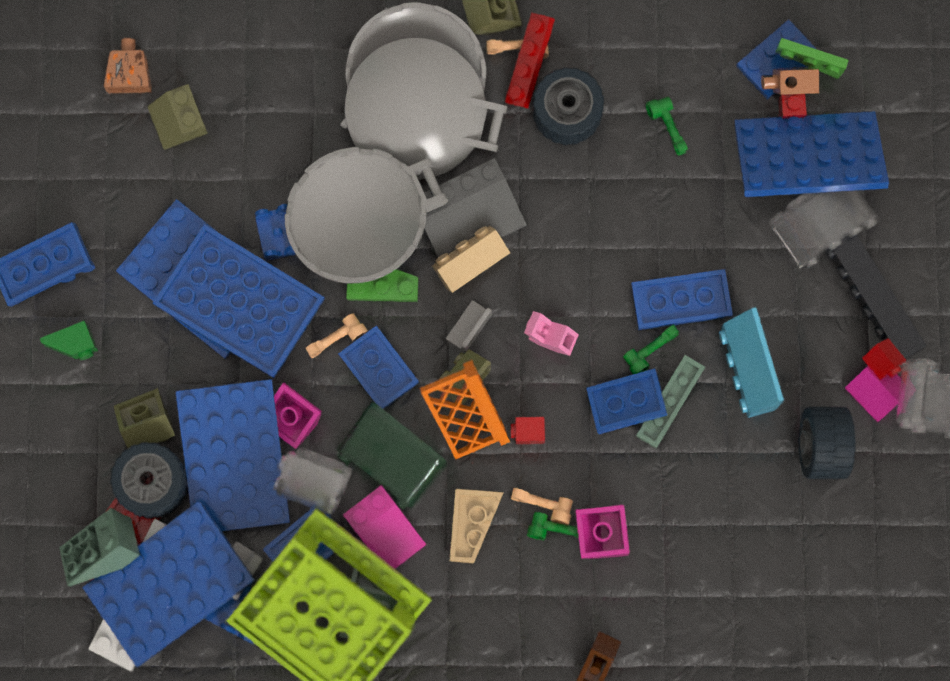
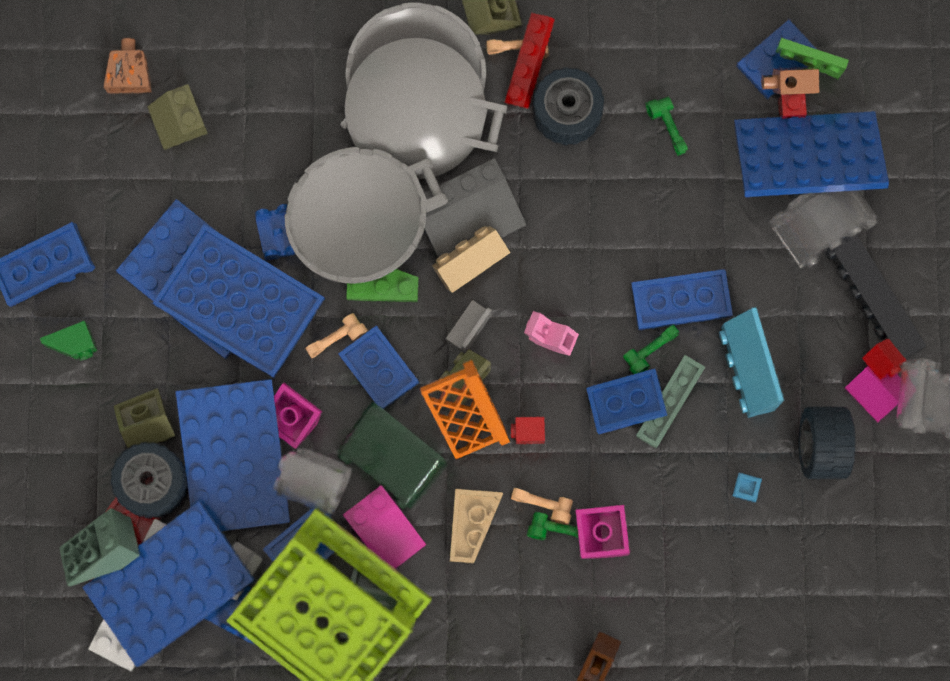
(747, 487): none -> dark azure tile

